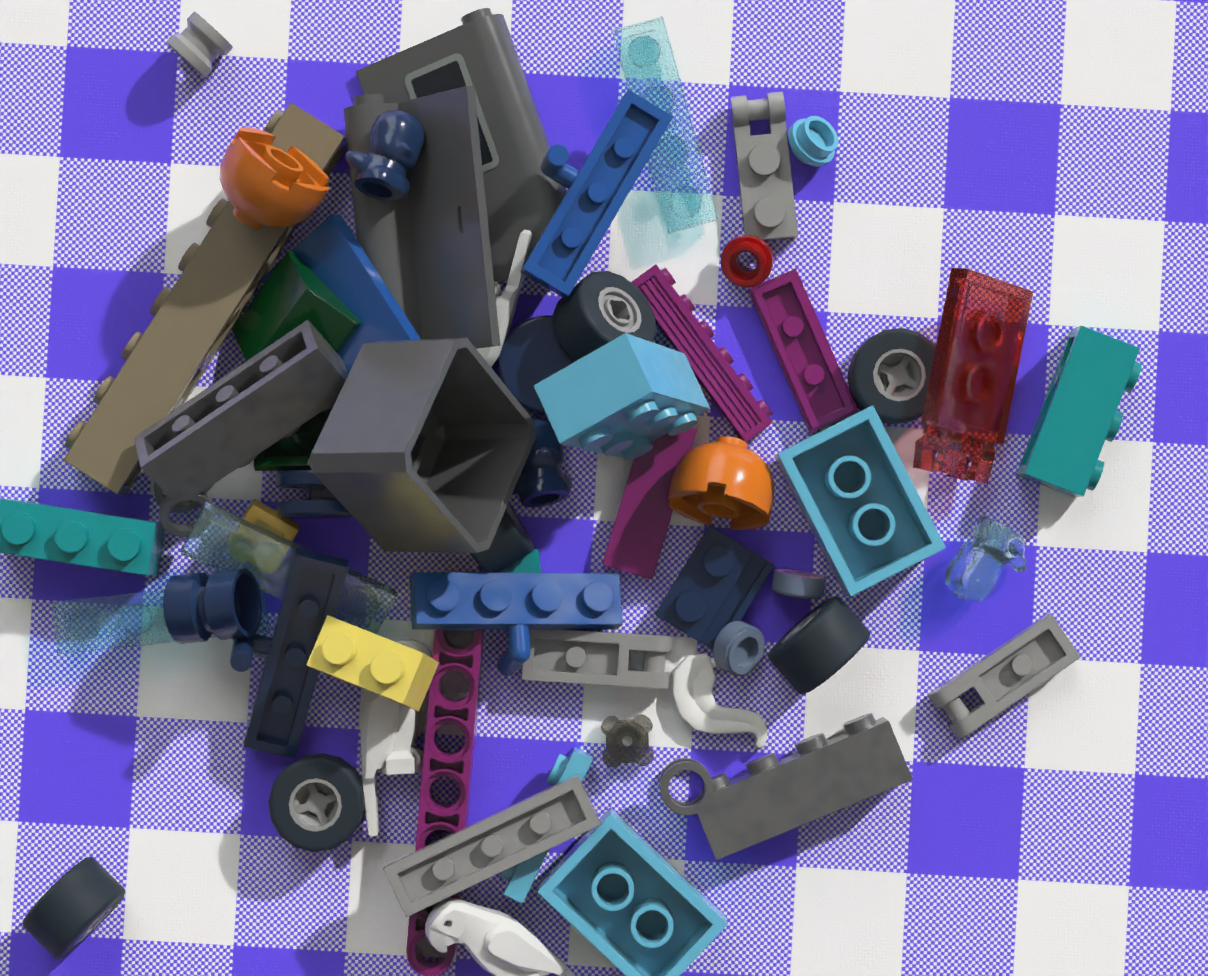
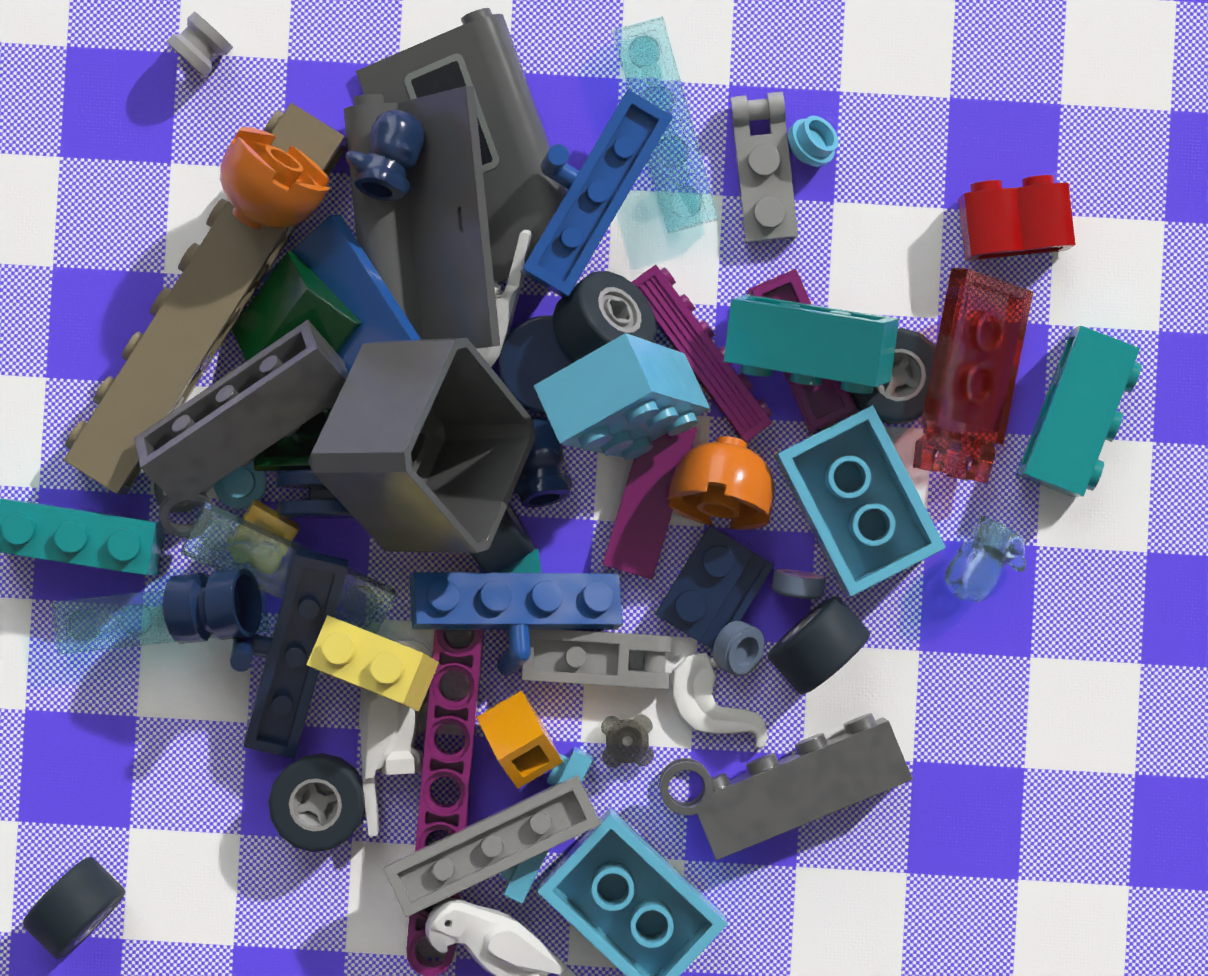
(241, 487): none -> medium azure plate
(519, 739): none -> light orange brick
(741, 275): red plate -> none
(811, 342): none -> teal brick
(1005, 675): light grey plate -> none
(1016, 220): none -> red brick

